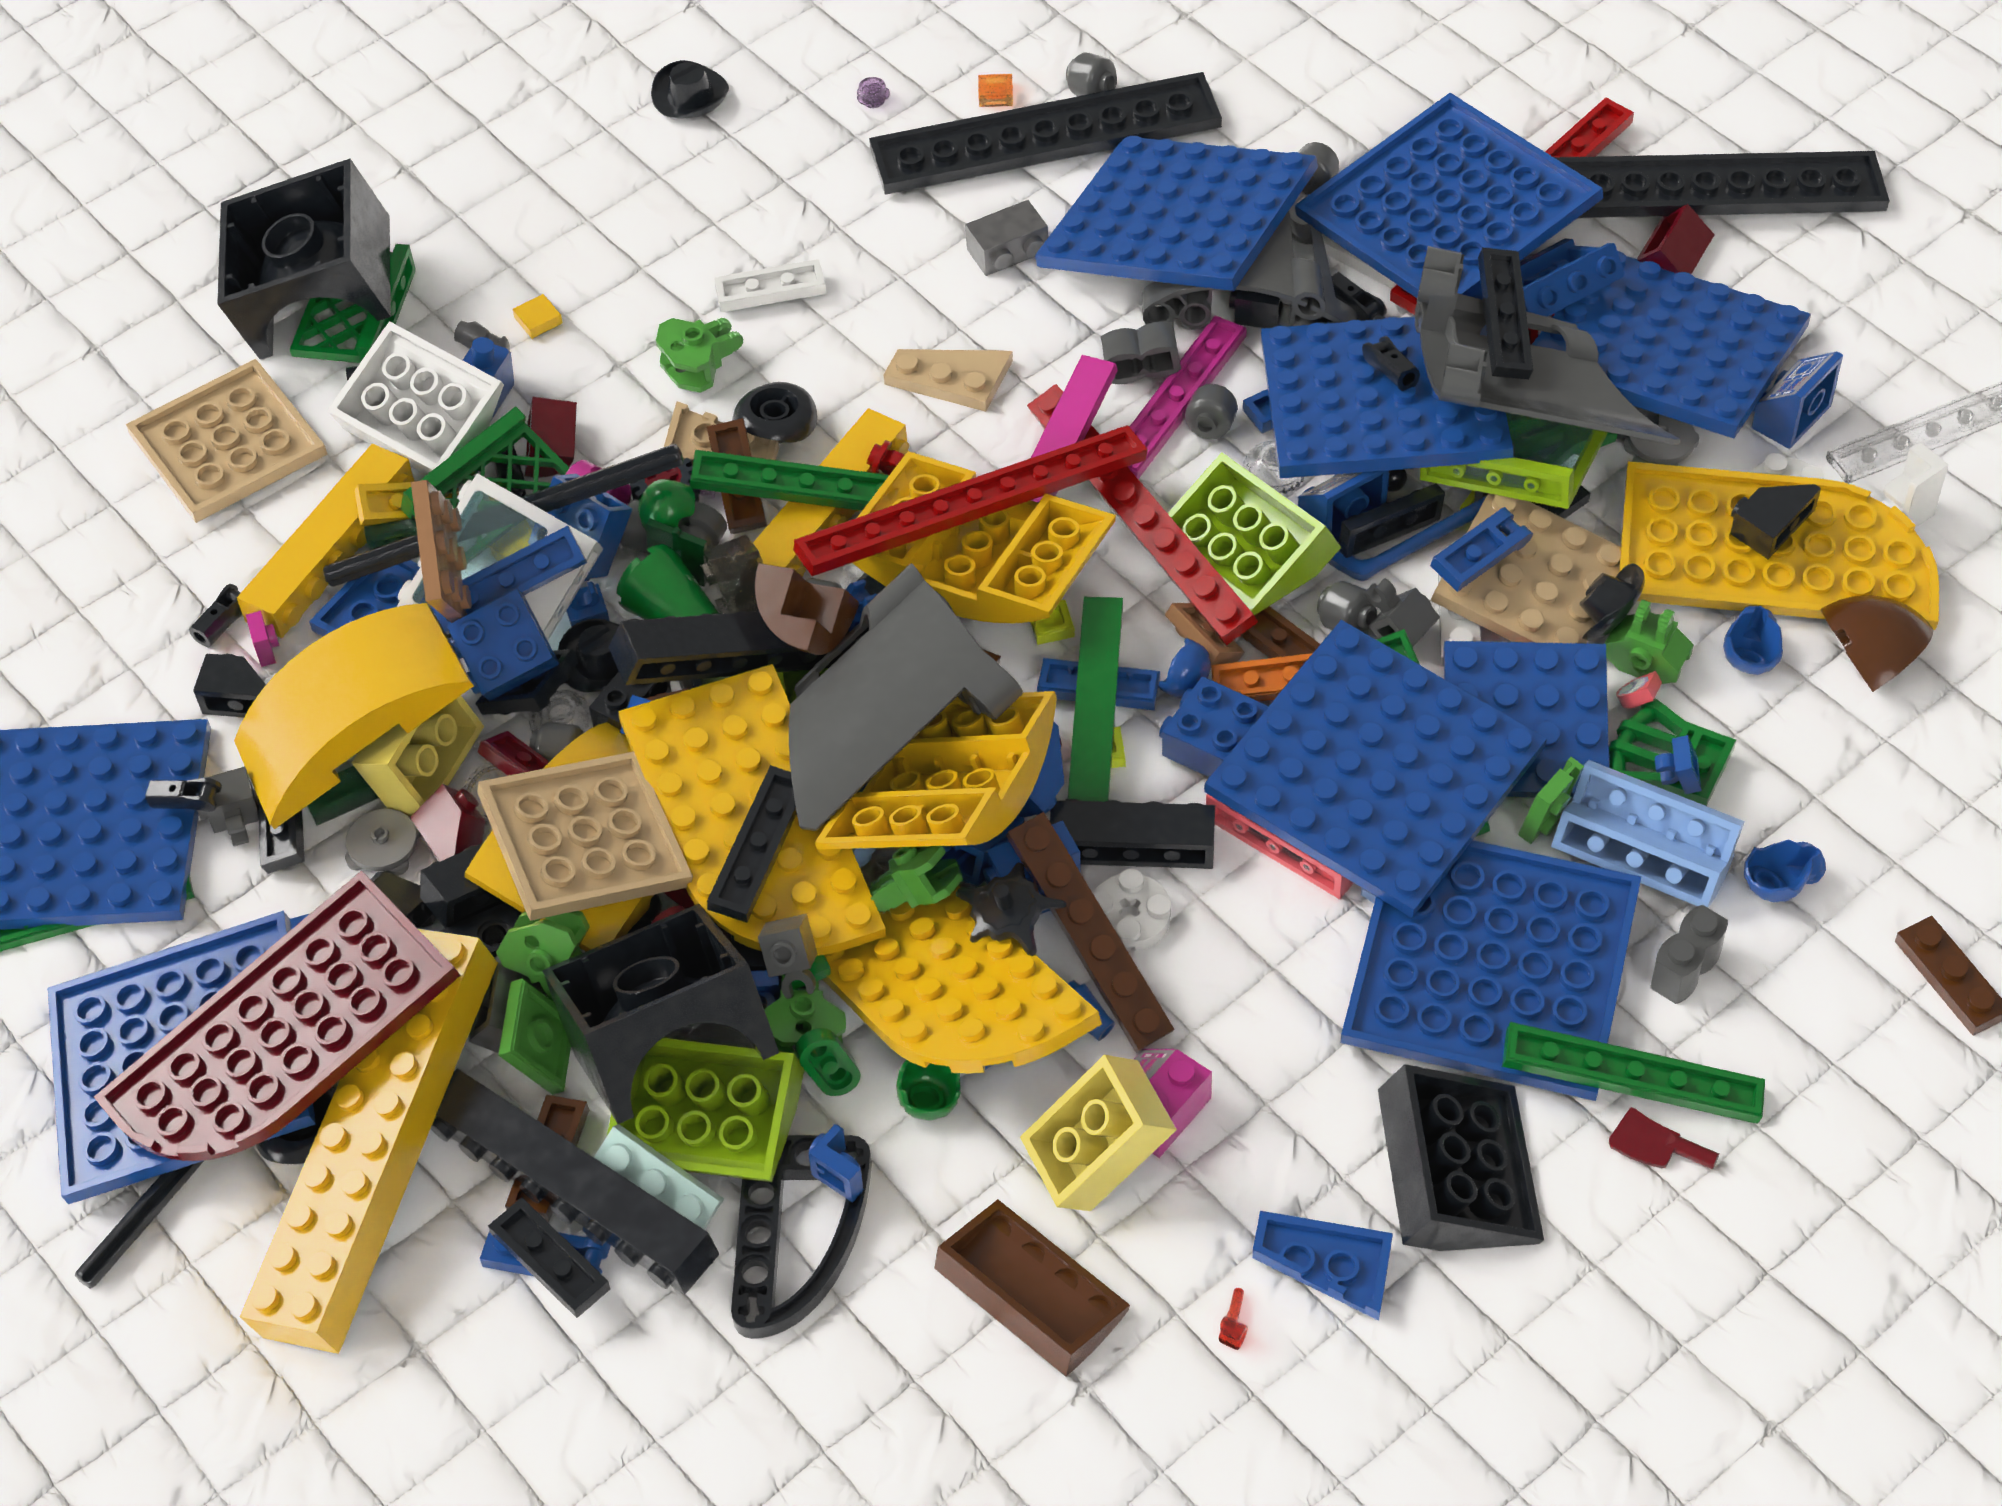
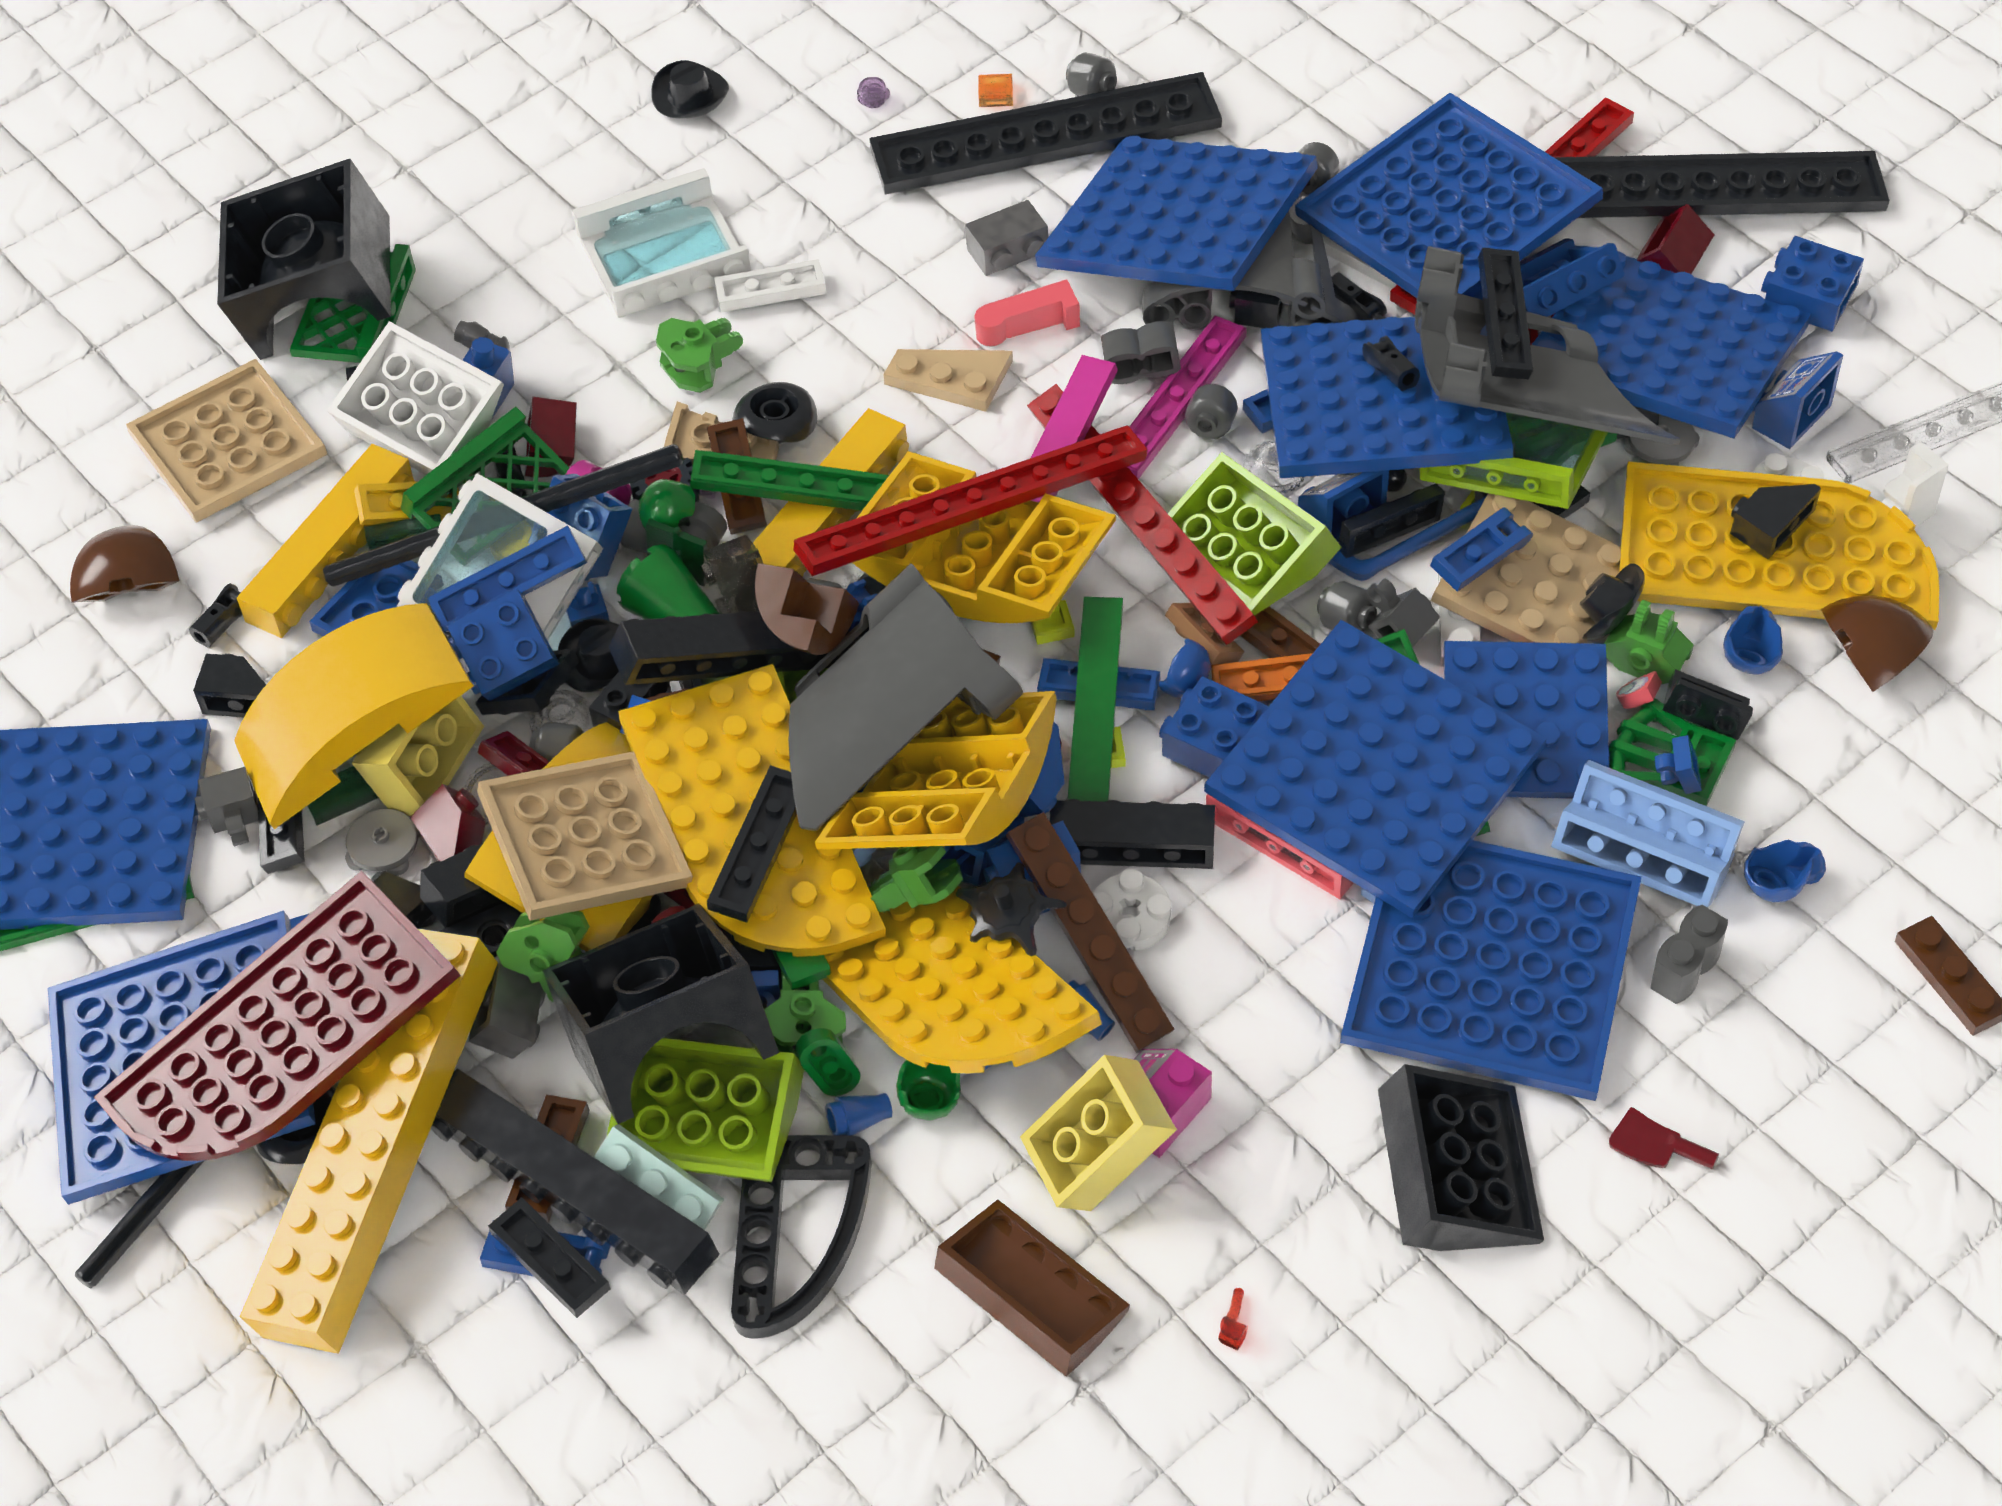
(121, 562): none -> reddish brown brick
(182, 794): black bar -> none
(263, 638): dark pink plate -> none
(440, 552): medium nougat plate -> none
(535, 1037): bright green tile -> none
(537, 316): yellow tile -> none
(659, 242): none -> panel
(789, 950): dark grey brick -> none
(833, 1165): blue bracket -> none
(856, 1113): none -> blue cone
(883, 458): red plate -> none
(1027, 313): none -> coral leg
(1327, 1256): blue wing -> none
(1550, 802): bright green plate -> none
(1634, 1072): green tile -> none
(1707, 705): none -> black bracket
(1814, 280): none -> blue brick

